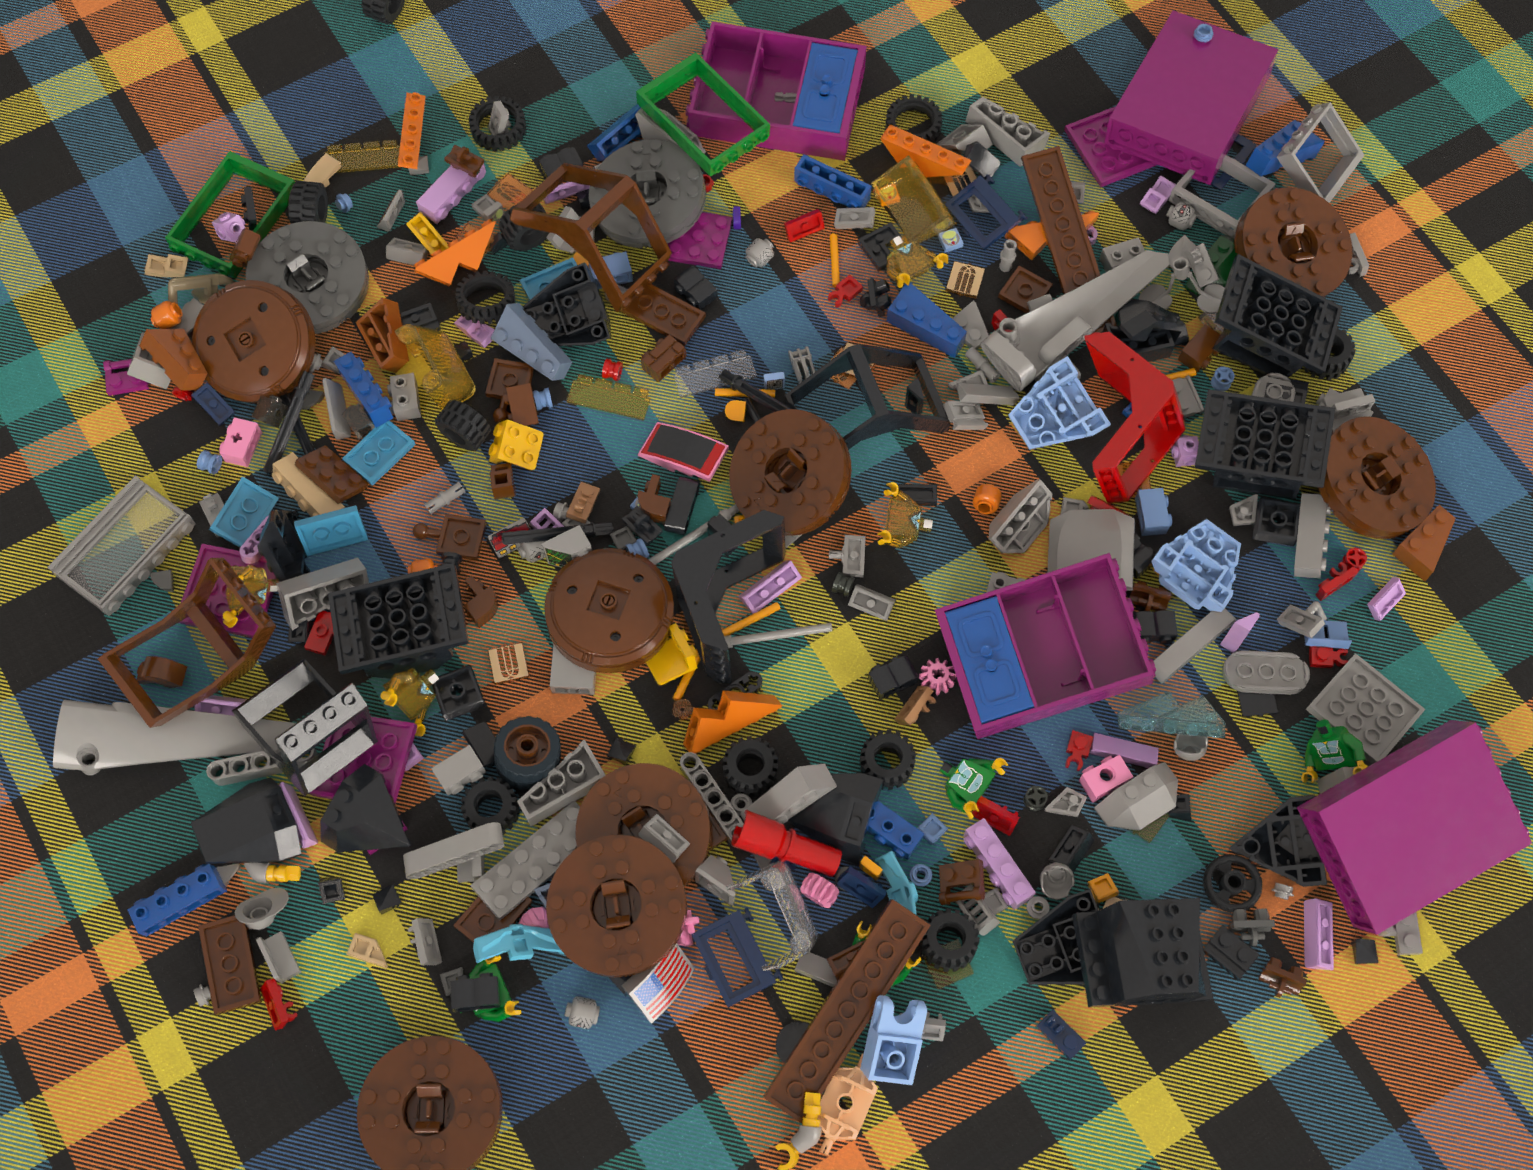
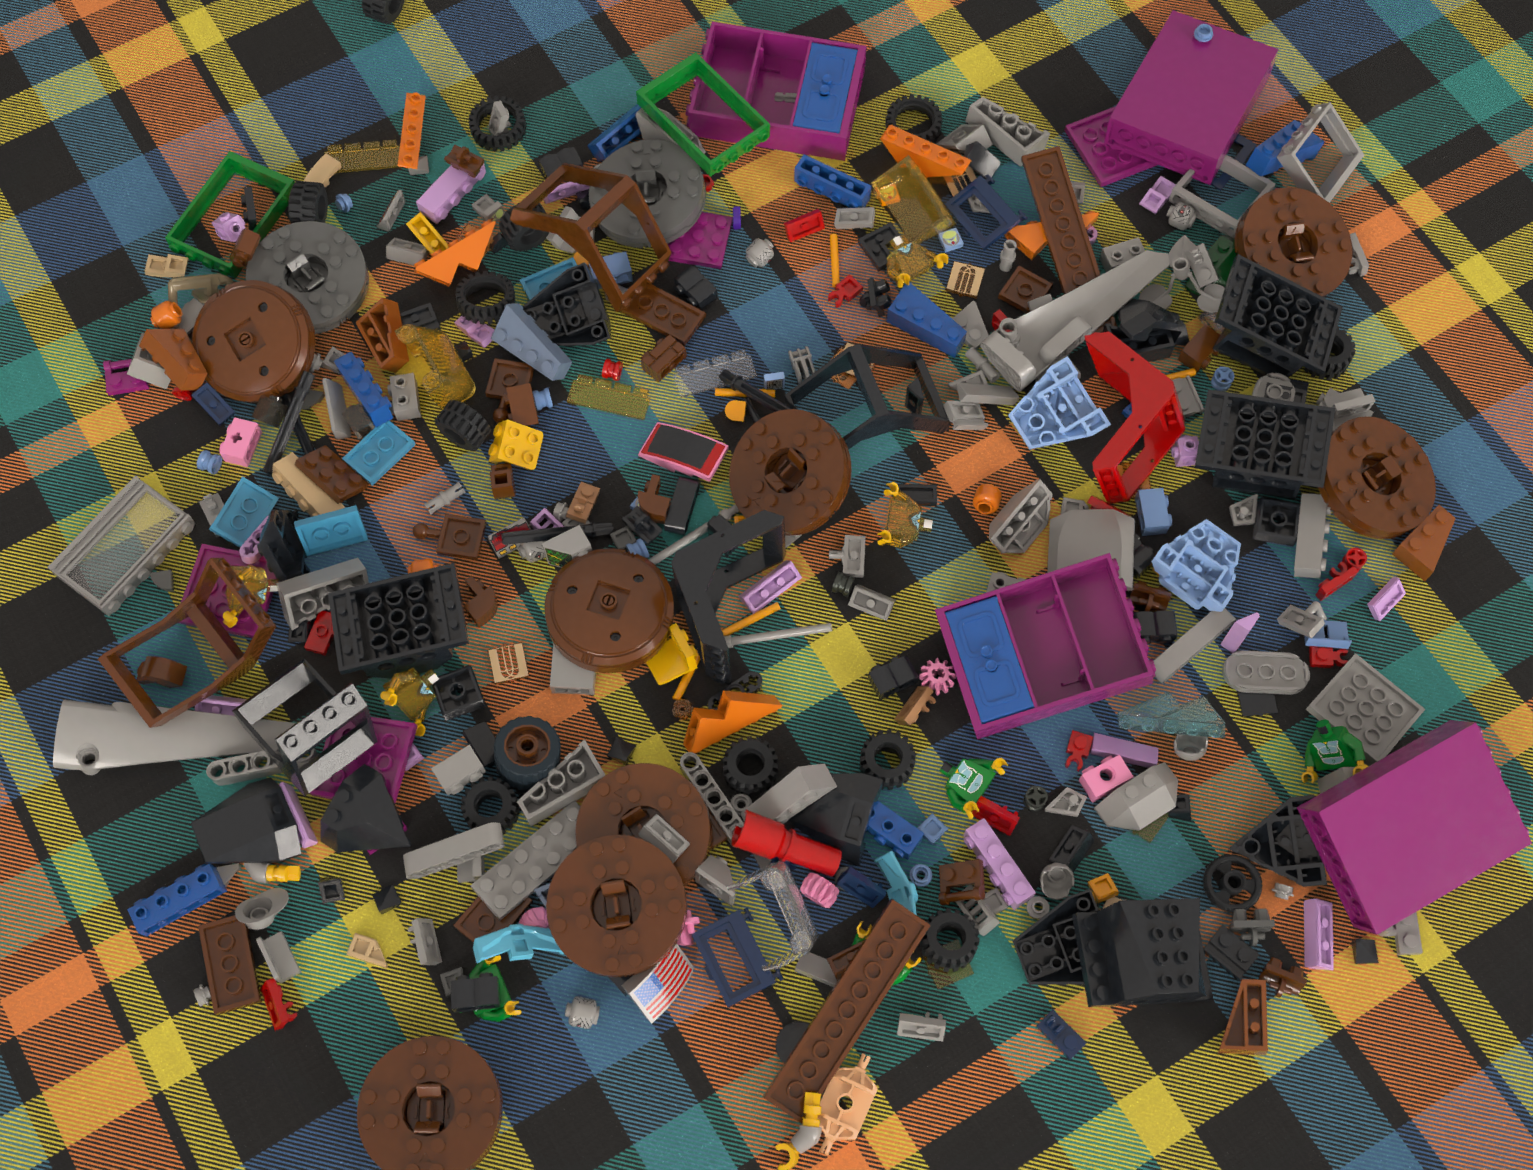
(451, 557): black wheel -> none
(509, 191): clear orange piece -> none
(870, 868): light orange tile -> none
(894, 1042): light blue brick -> none
(1248, 1021): none -> dark orange wedge

